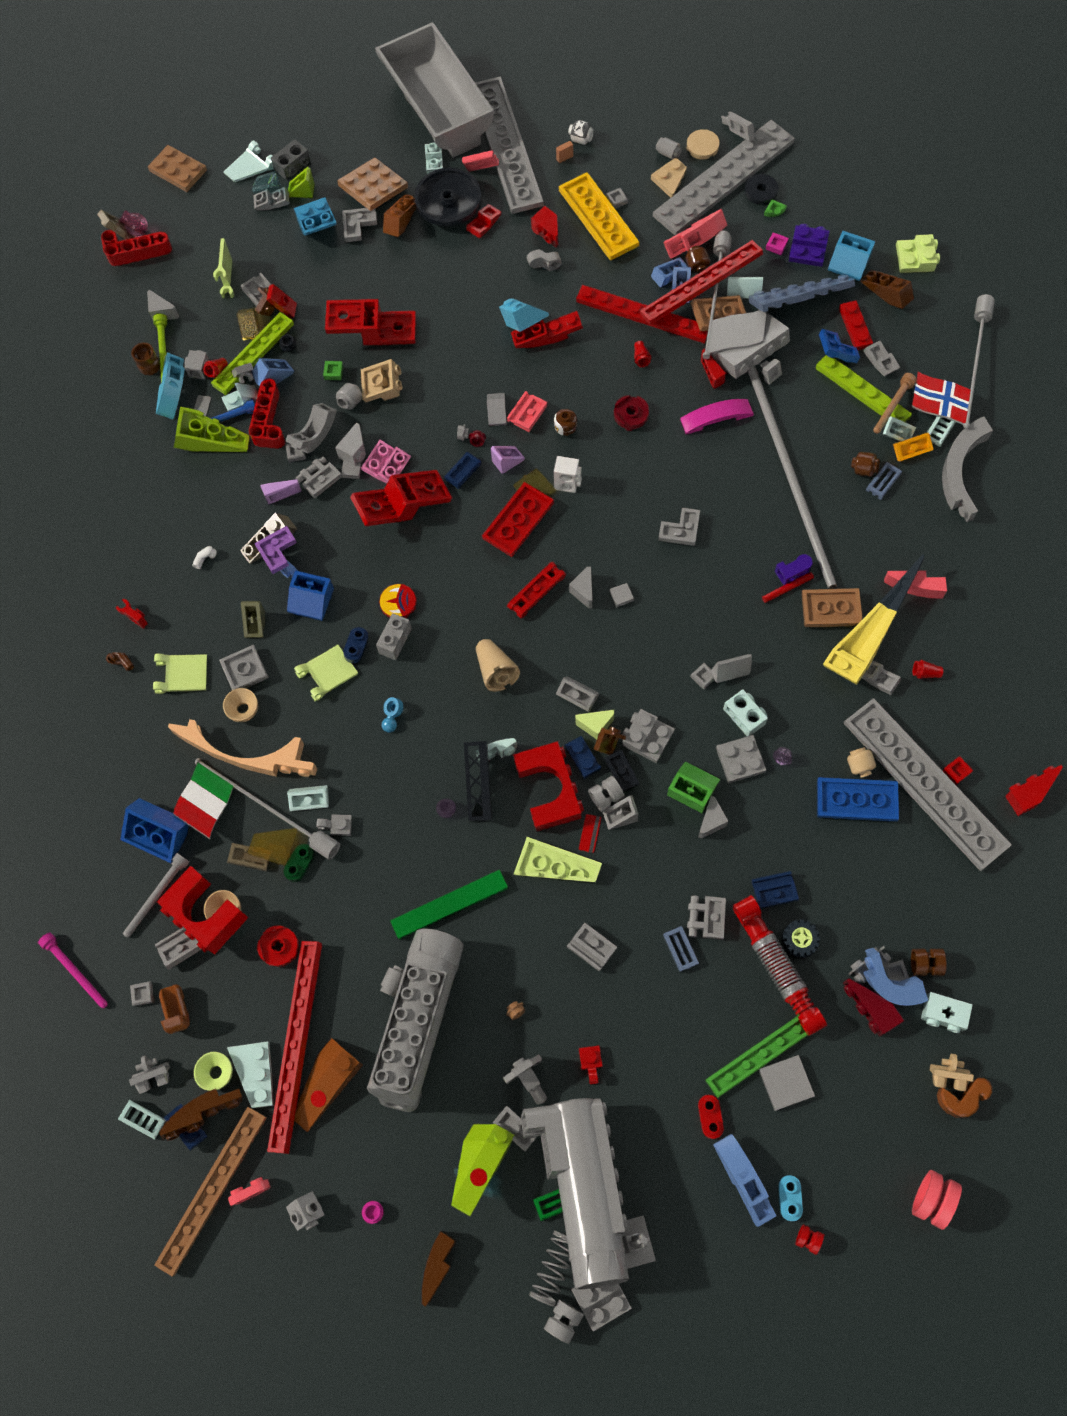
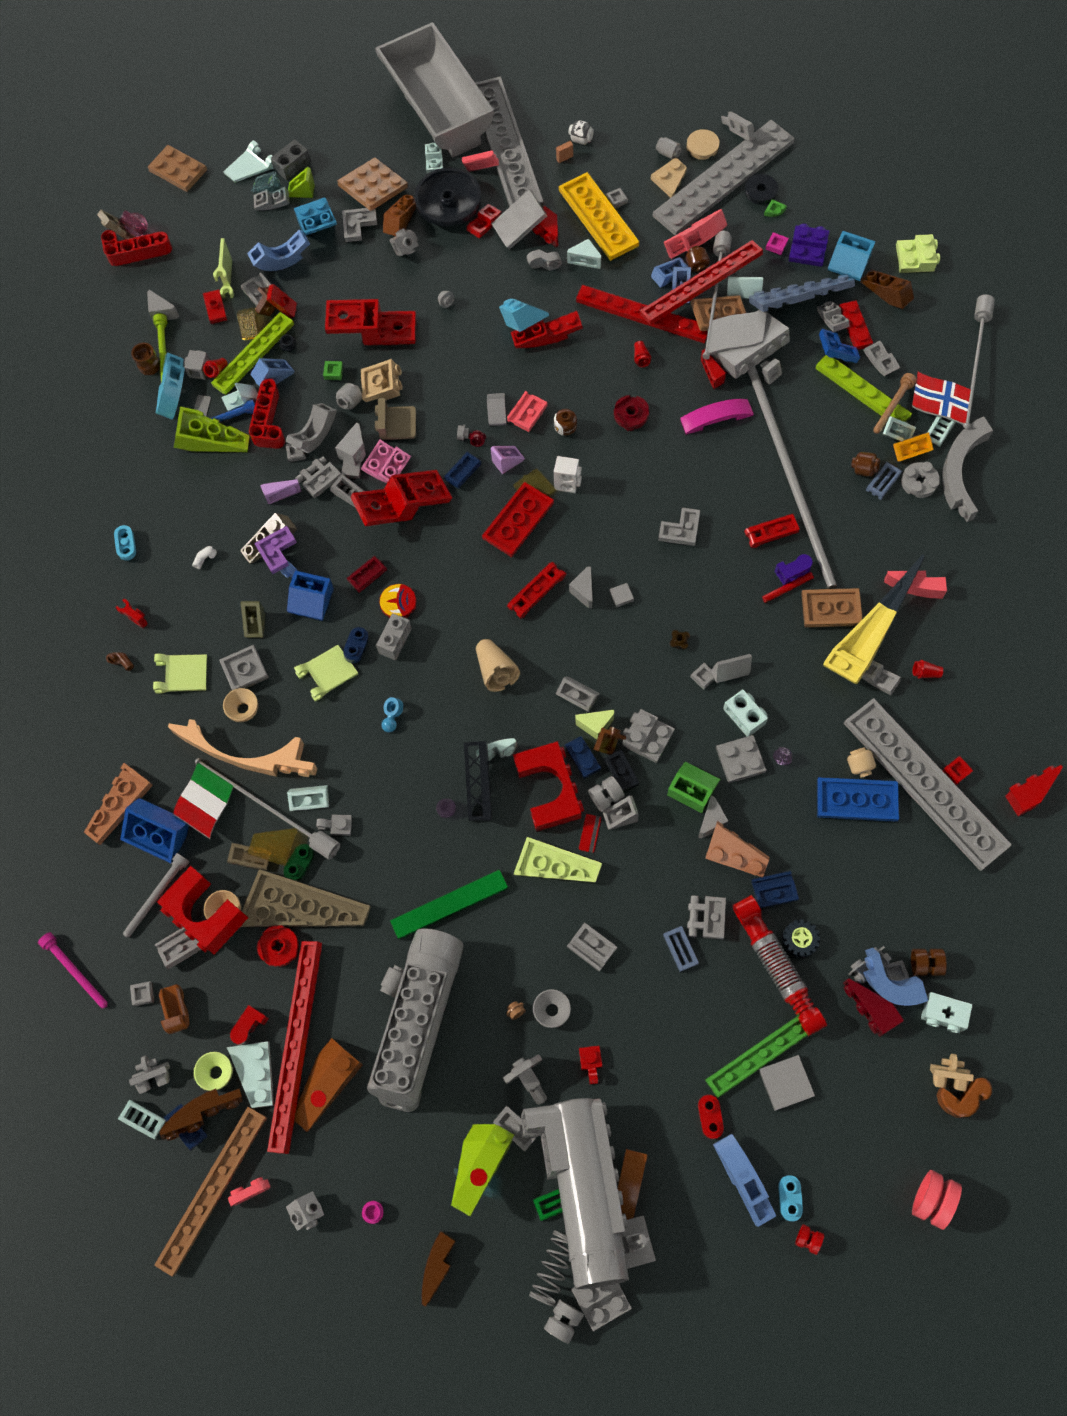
(125, 544): none -> medium azure plate
(125, 790): none -> nougat wing
(215, 306): none -> red plate
(244, 370): light grey tile -> none
(245, 1026): none -> red leg
(281, 256): none -> medium blue arch
(294, 904): none -> dark tan wing
(343, 480): none -> light grey slope
(366, 574): none -> dark red plate
(395, 421): none -> dark tan bracket
(404, 242): none -> light grey brick
(445, 299): none -> light grey plate
(519, 219): none -> light grey tile
(547, 998): none -> light grey piece
(584, 255): none -> light aqua slope
(631, 1180): none -> dark orange slope
(675, 643): none -> dark brown plate
(734, 852): none -> nougat wing
(772, 530): none -> red plate
(832, 316): none -> light grey slope
(925, 471): none -> light grey plate

